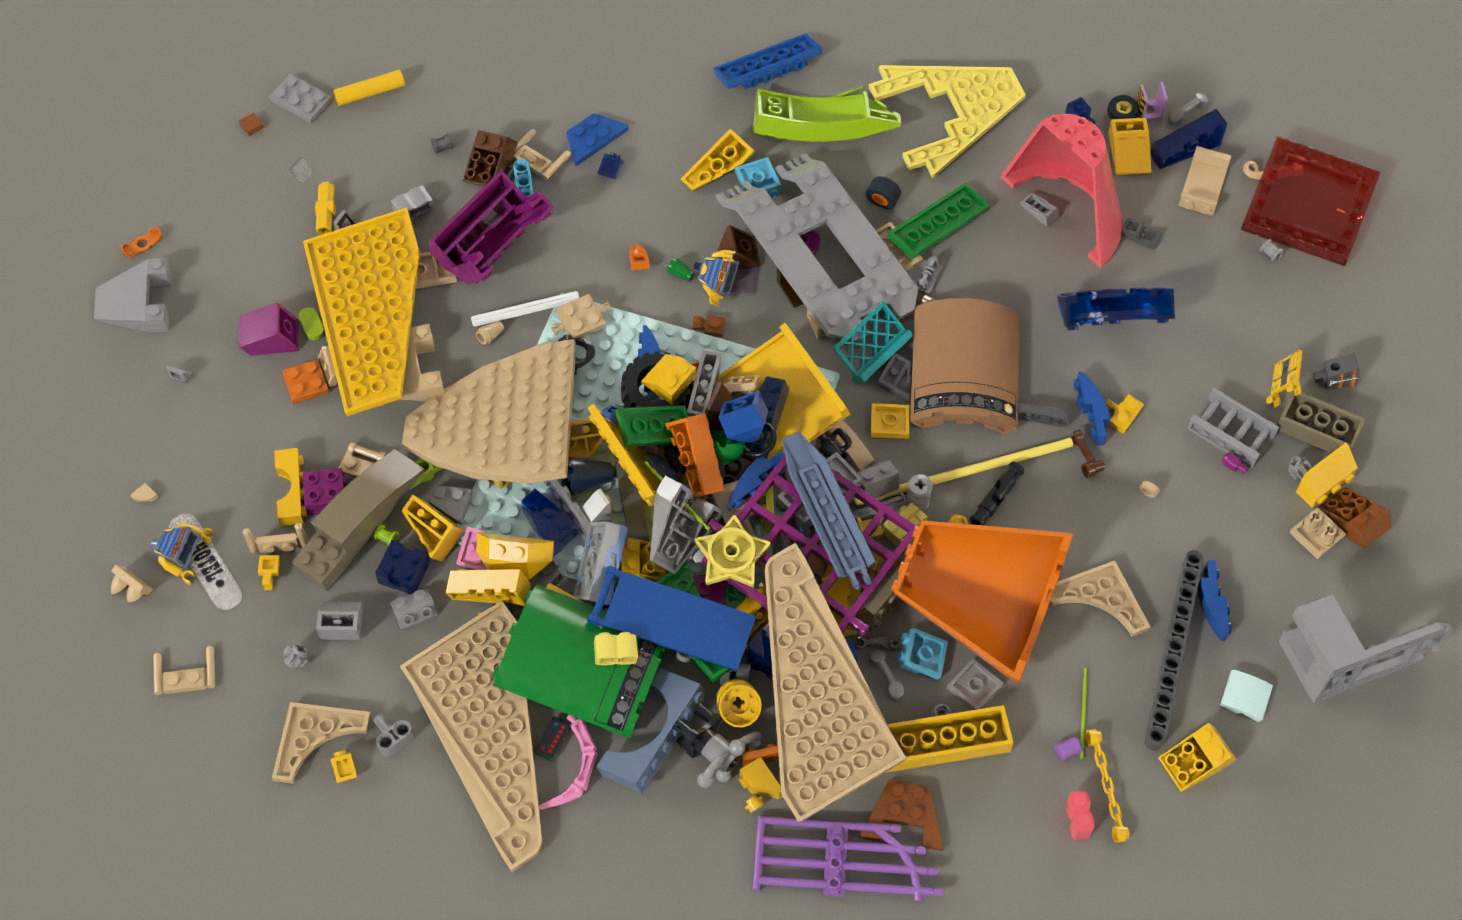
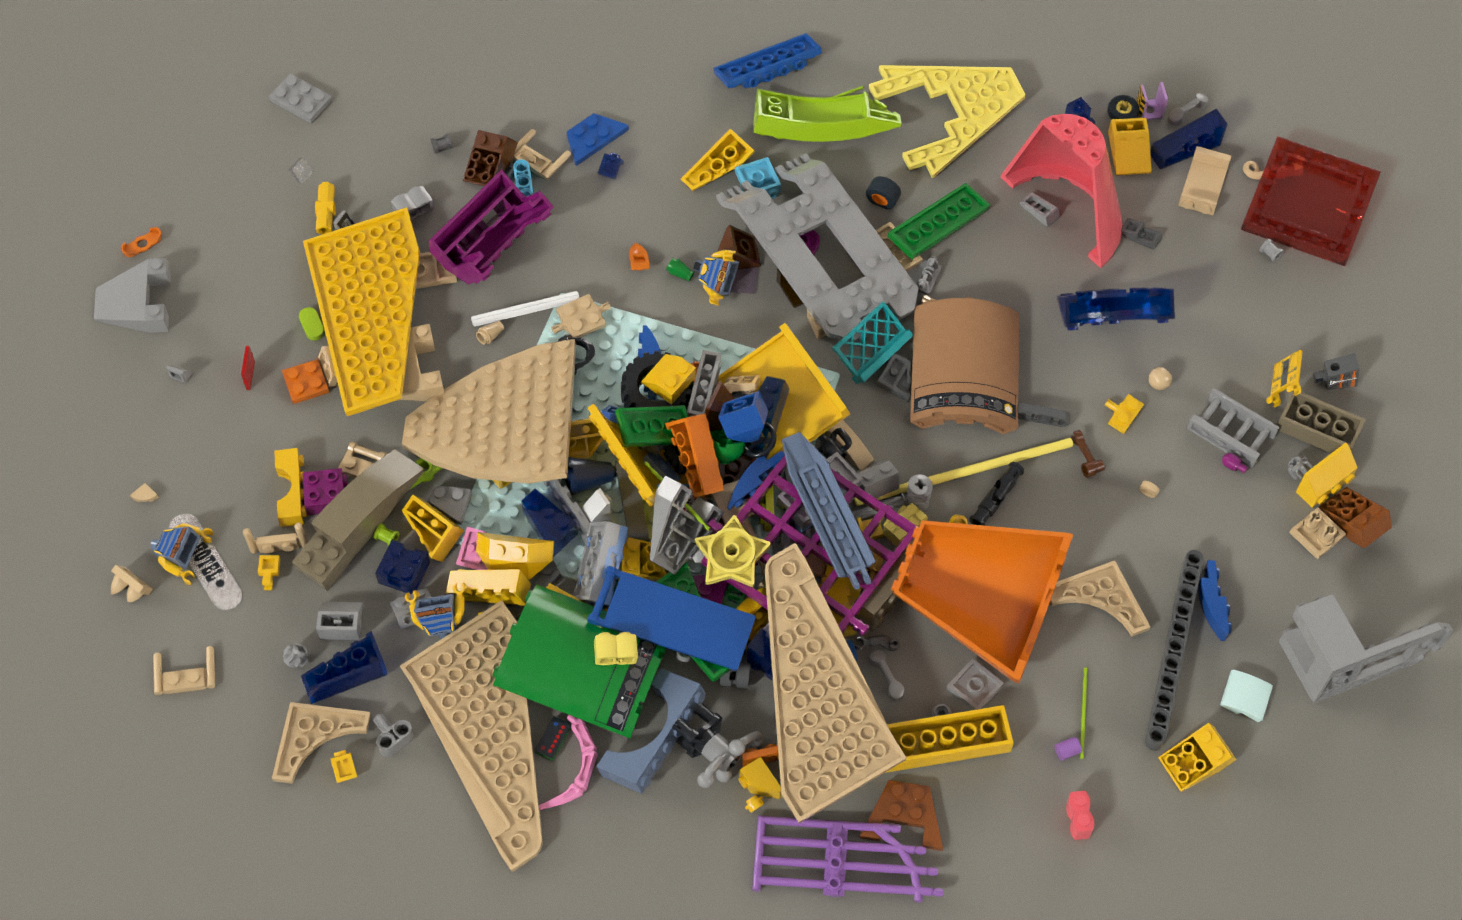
(248, 368): none -> red piece
(251, 124): dark orange tile -> none
(268, 331): magenta slope -> none
(345, 670): none -> clear blue wedge
(369, 87): yellow brick -> none
(437, 614): none -> torso
(712, 325): dark orange plate -> none
(748, 708): yellow wheel -> none
(889, 421): yellow plate -> none
(922, 653): medium azure plate -> none
(1093, 403): blue slope -> none
(1119, 832): yellow piece -> none
(1160, 378): none -> tan piece

